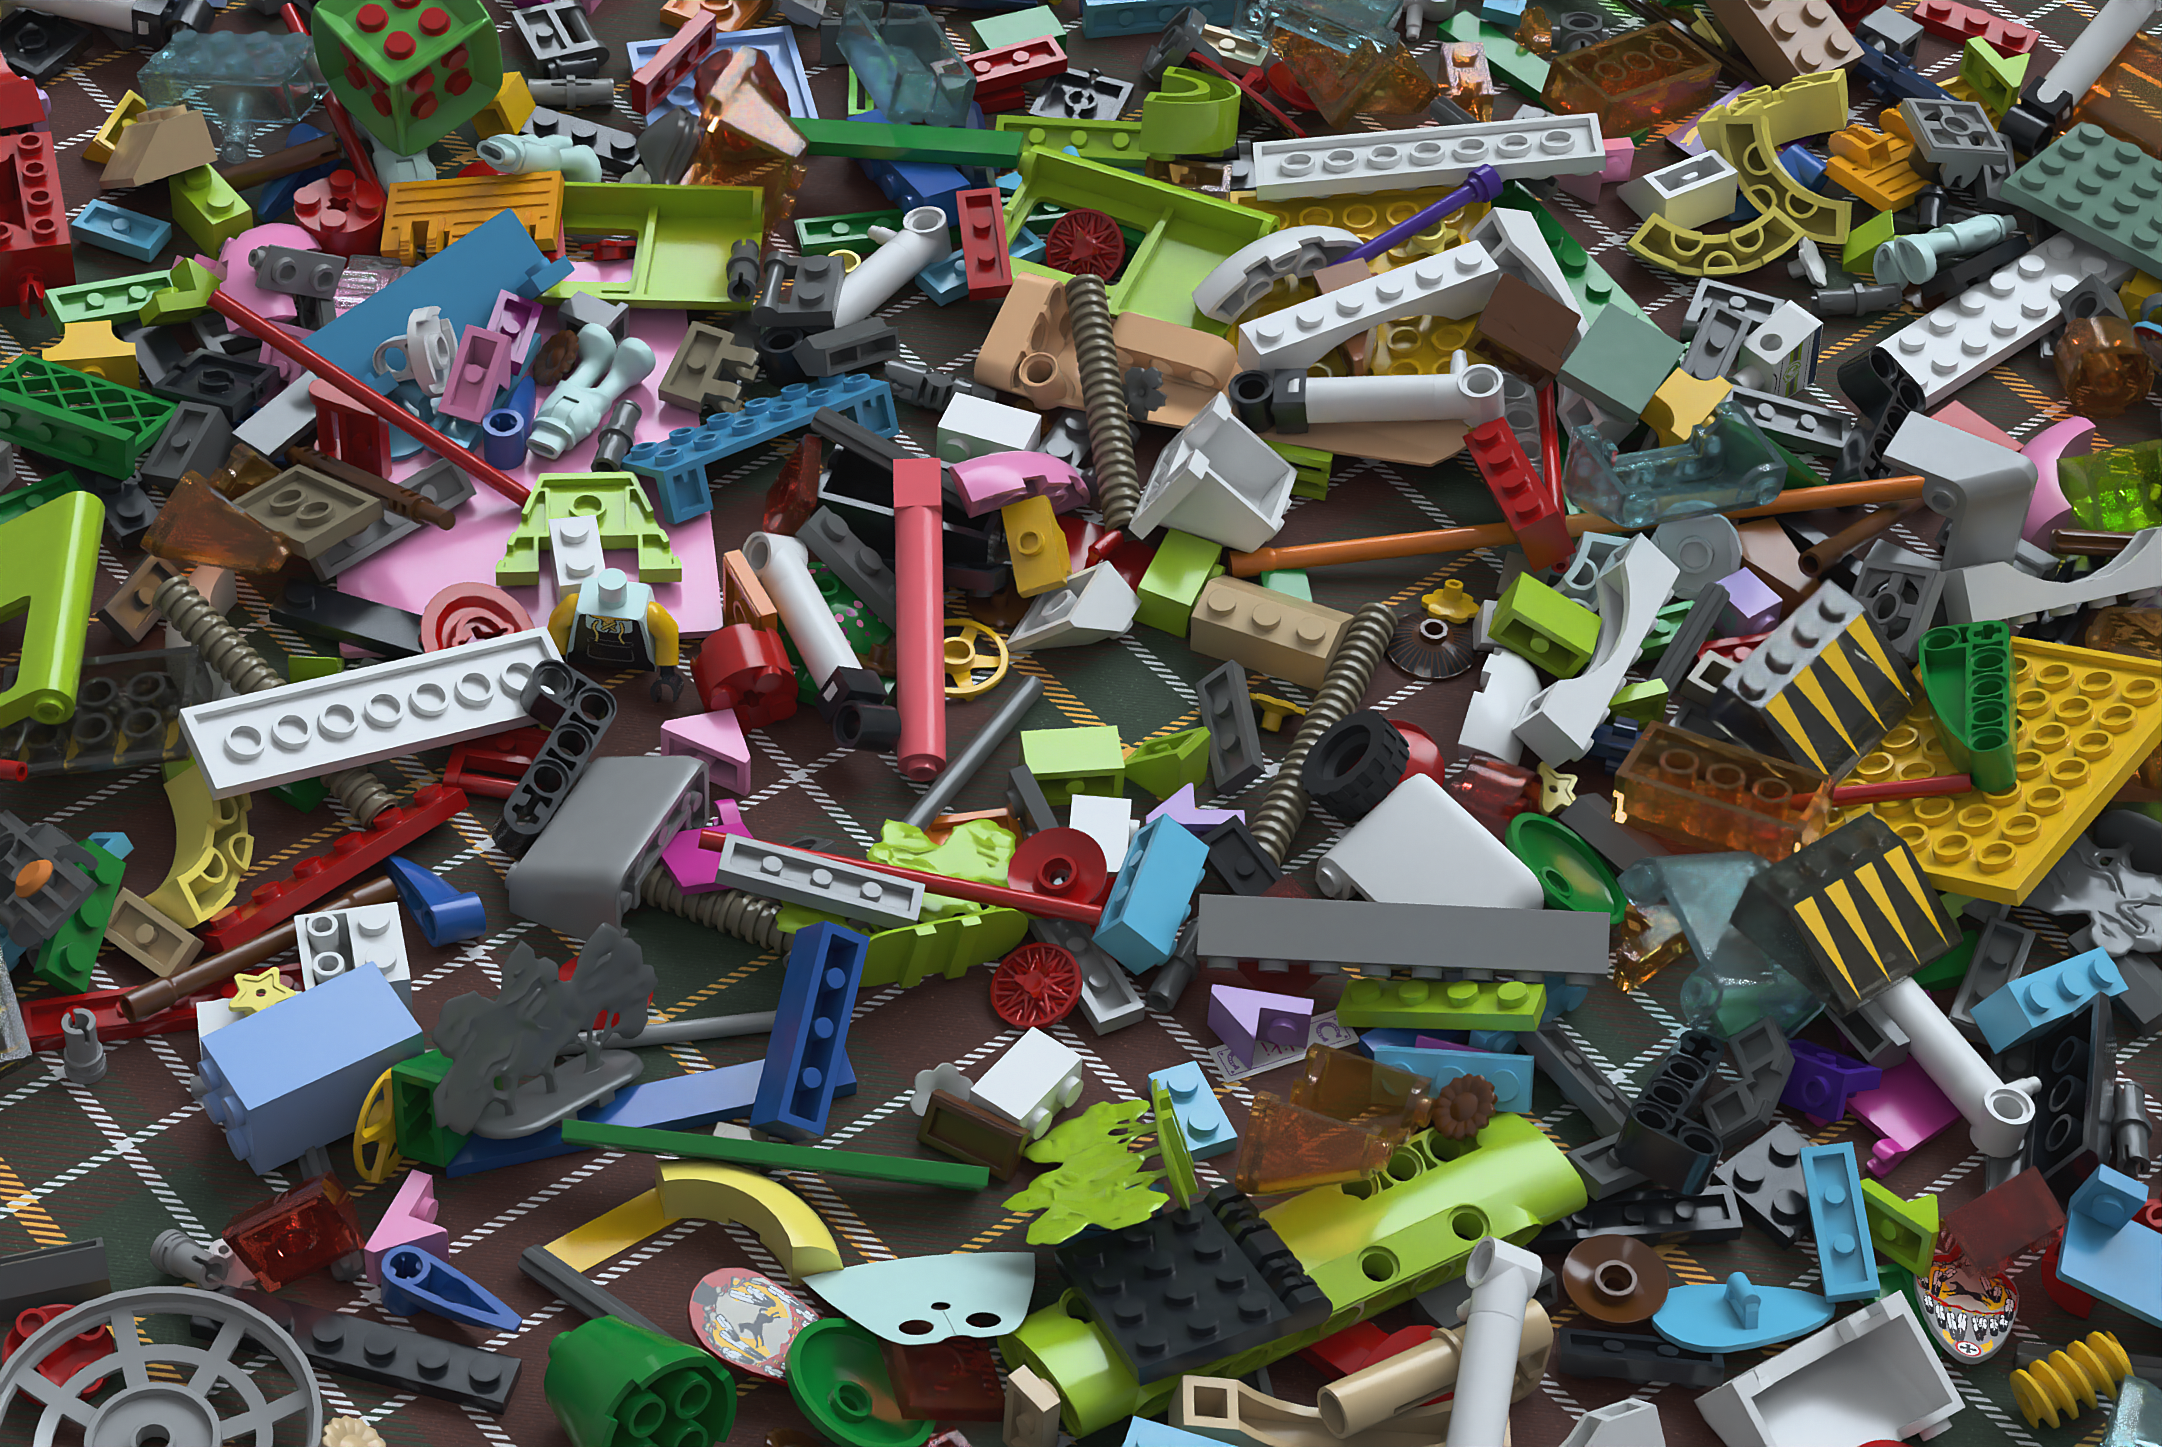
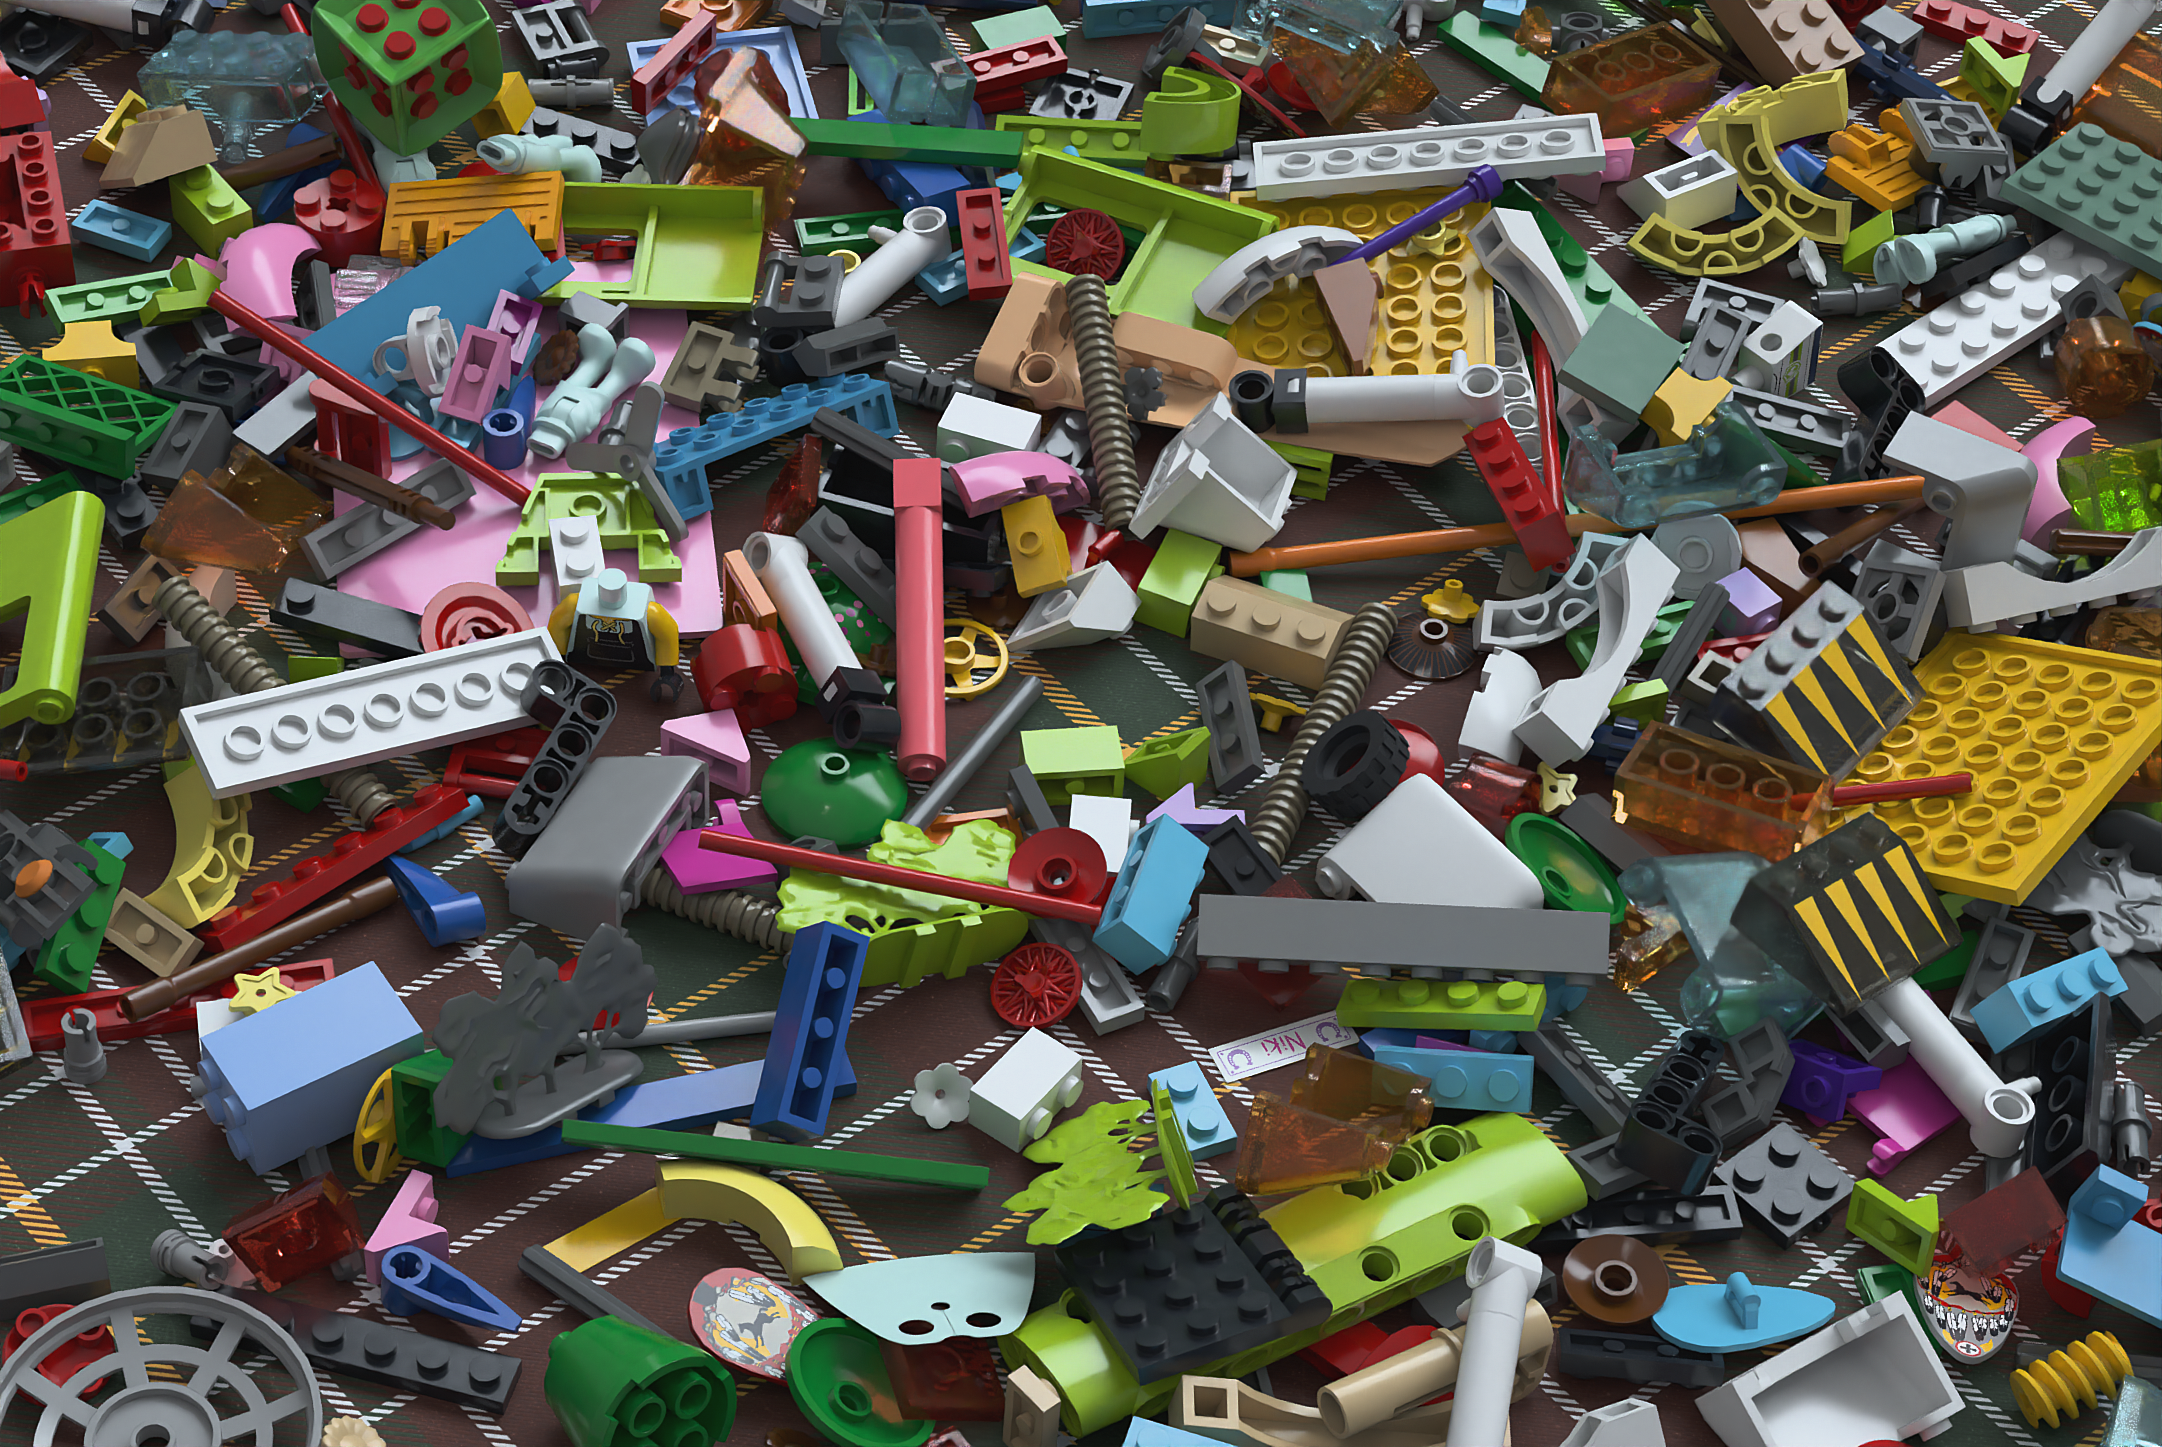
(297, 270): light grey hinge -> none
(311, 510): dark tan plate -> none
(351, 937): white slope -> none
(448, 826): none -> medium azure piece
(636, 457): none -> light grey piece
(743, 270): dark grey pin -> none
(819, 883): light grey plate -> none
(833, 793): none -> green dish
(973, 1134): tile -> none
(1250, 1015): medium lavender slope -> none
(1442, 285): white arch -> none
(1464, 1107): reddish brown piece -> none
(1466, 78): clear orange brick -> none
(1523, 332): reddish brown bracket -> none
(1545, 627): lime brick -> none
(1839, 1222): medium azure plate -> none
(1973, 699): green beam -> none

